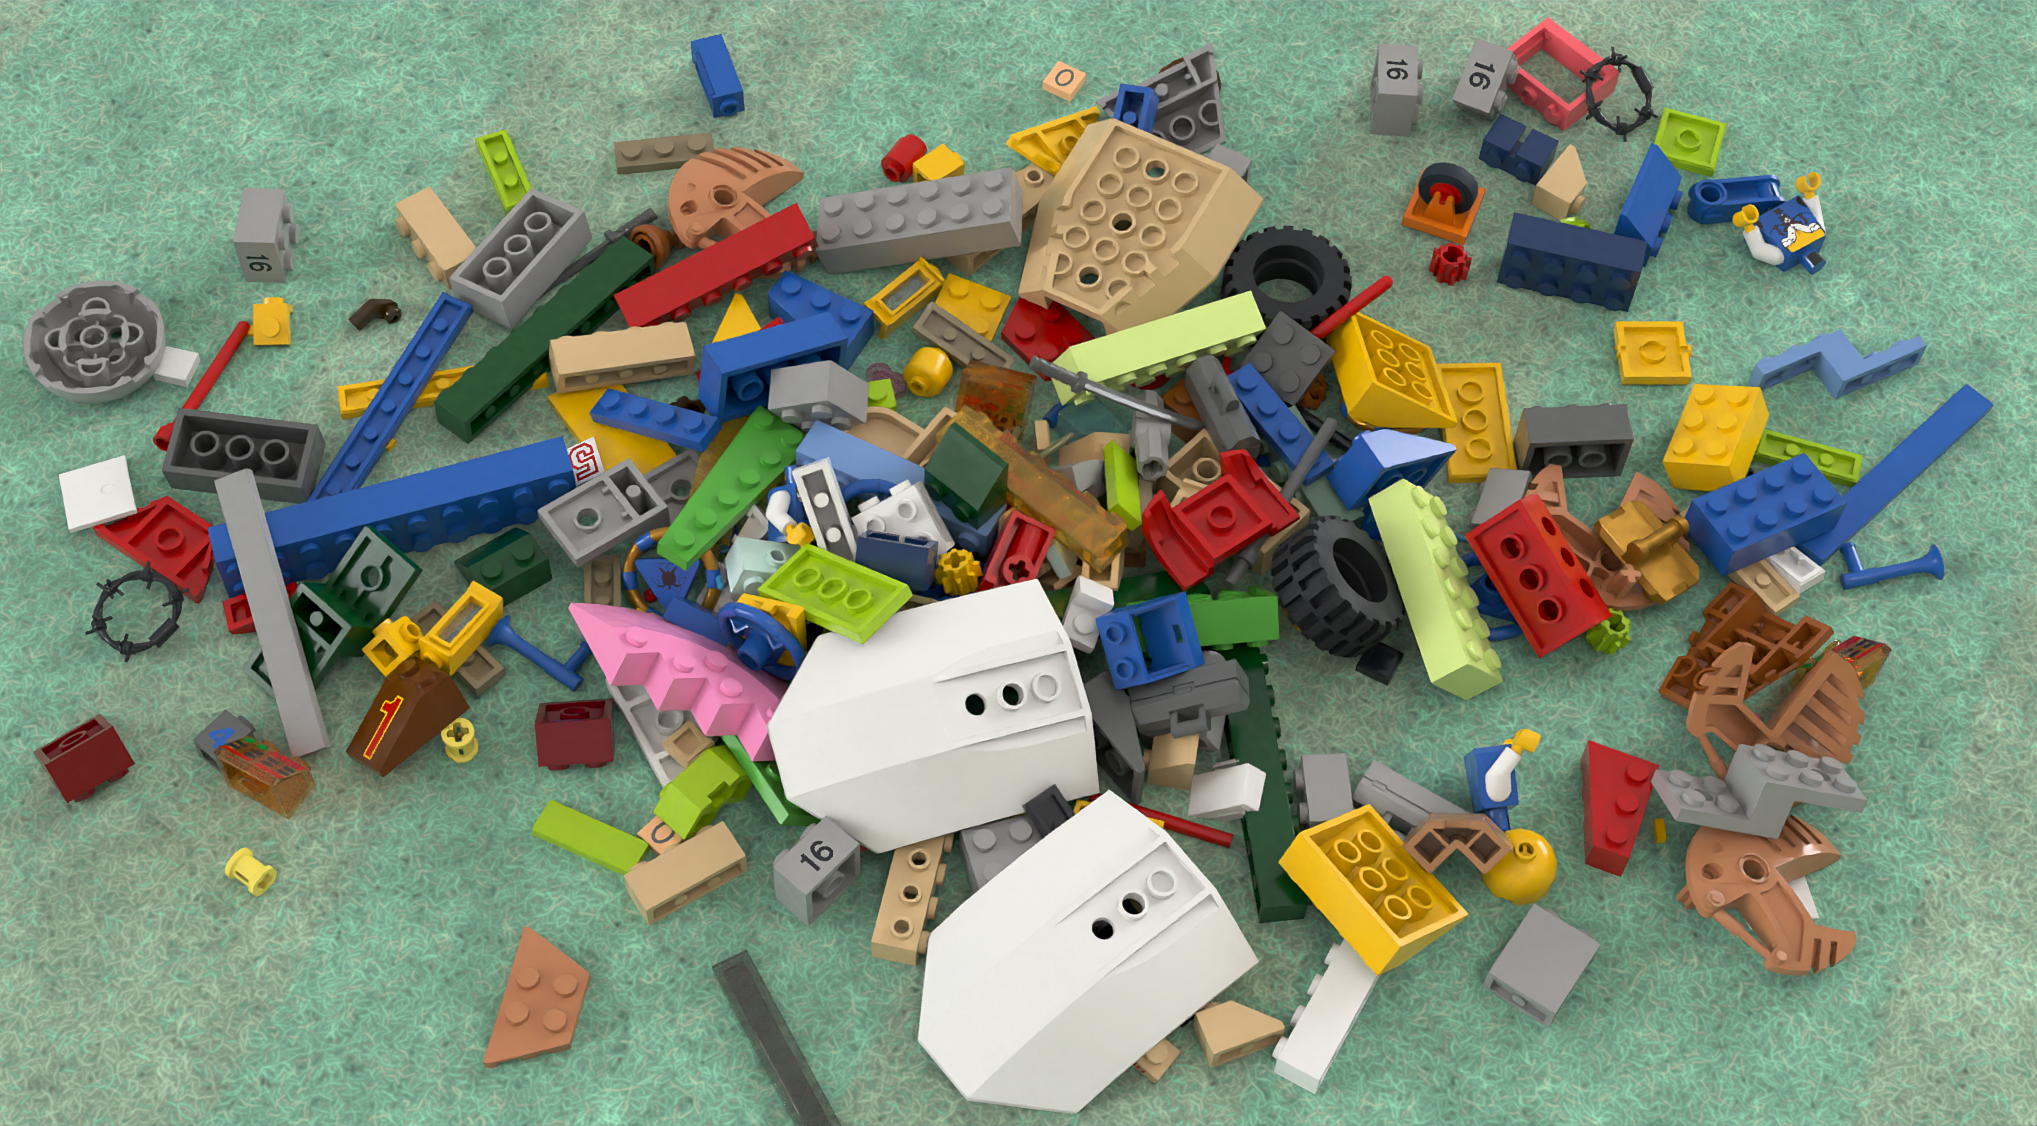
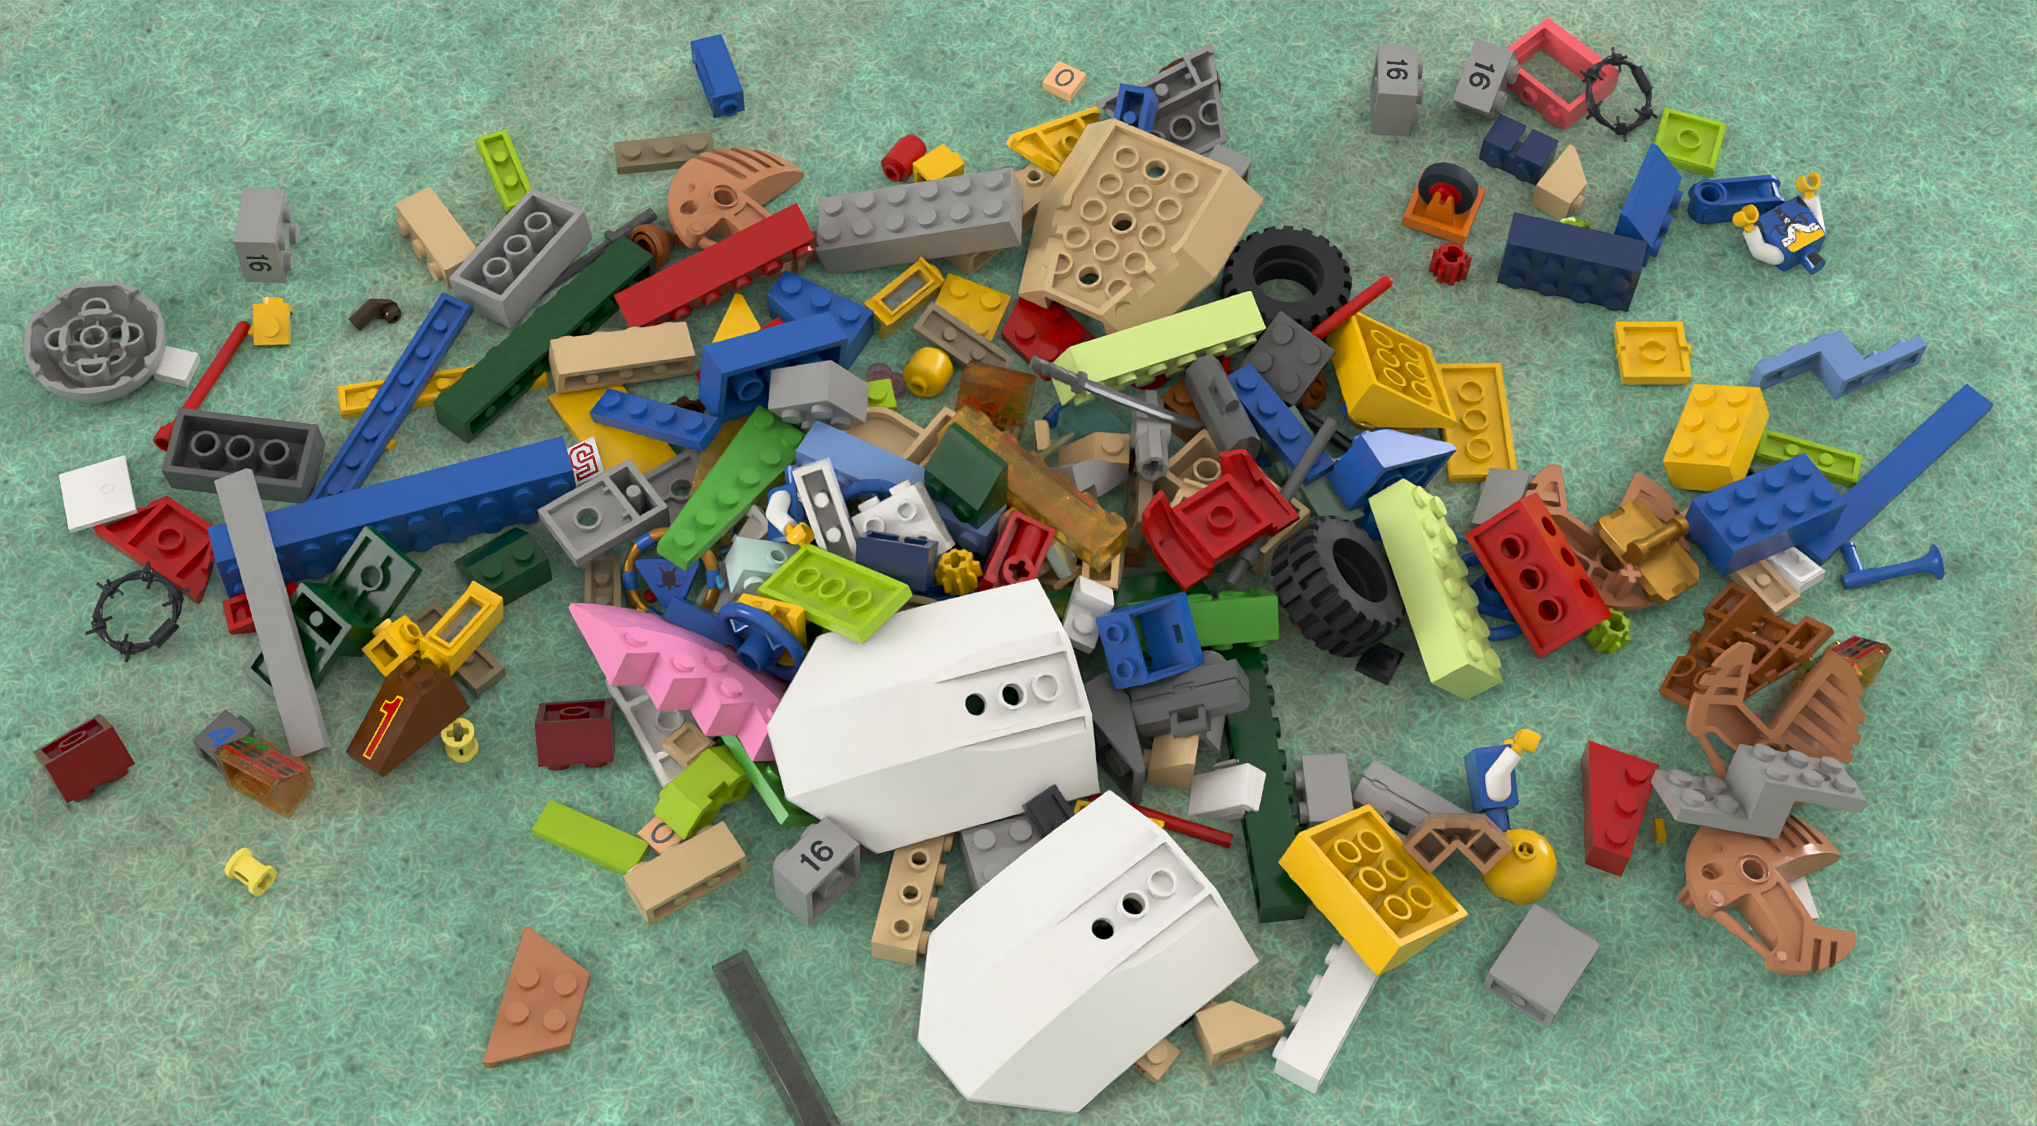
(565, 674): blue piece -> none
(1122, 484): lime tile -> none
(1578, 438): dark grey brick -> none

